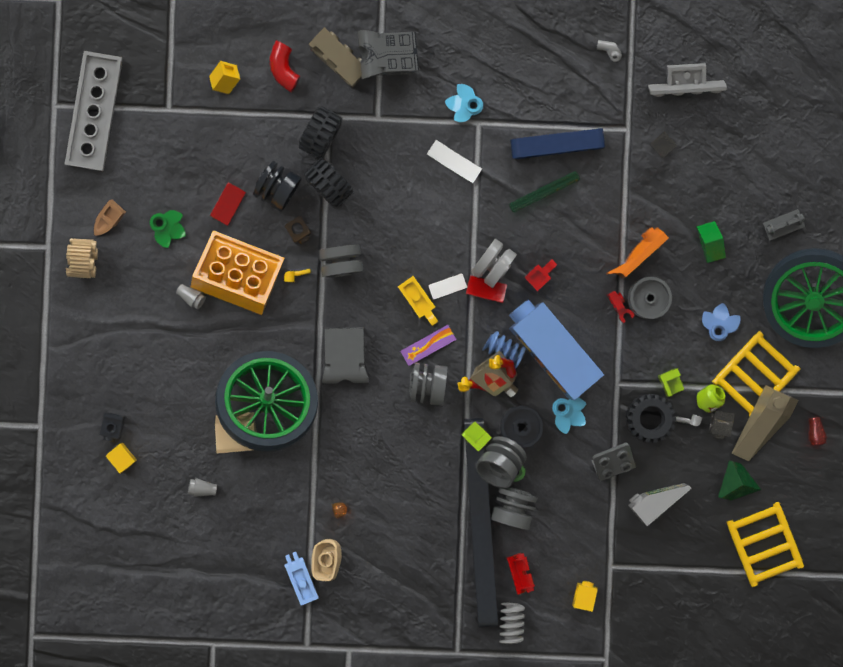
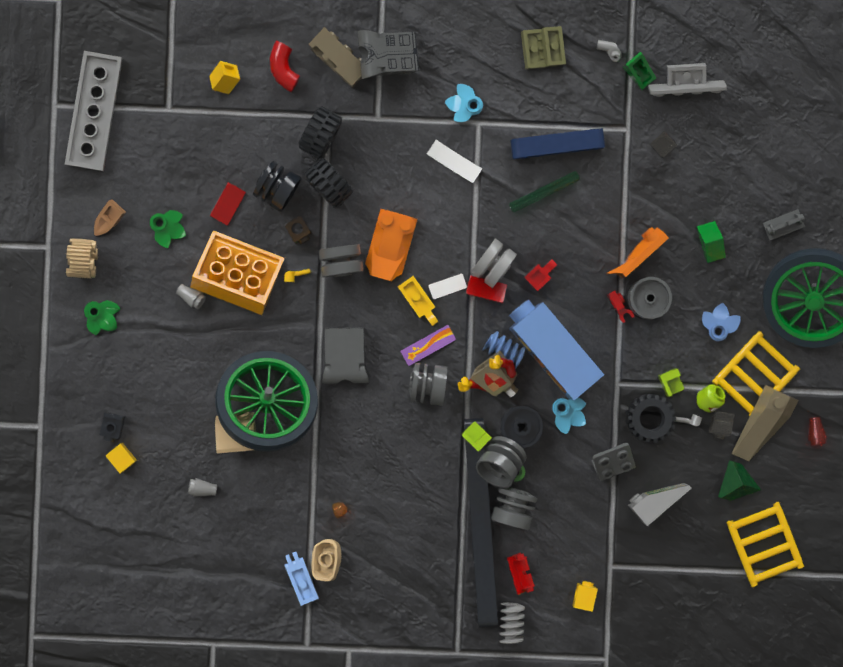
(103, 318): none -> green plate
(390, 244): none -> orange slope
(543, 47): none -> olive slope
(640, 71): none -> green slope

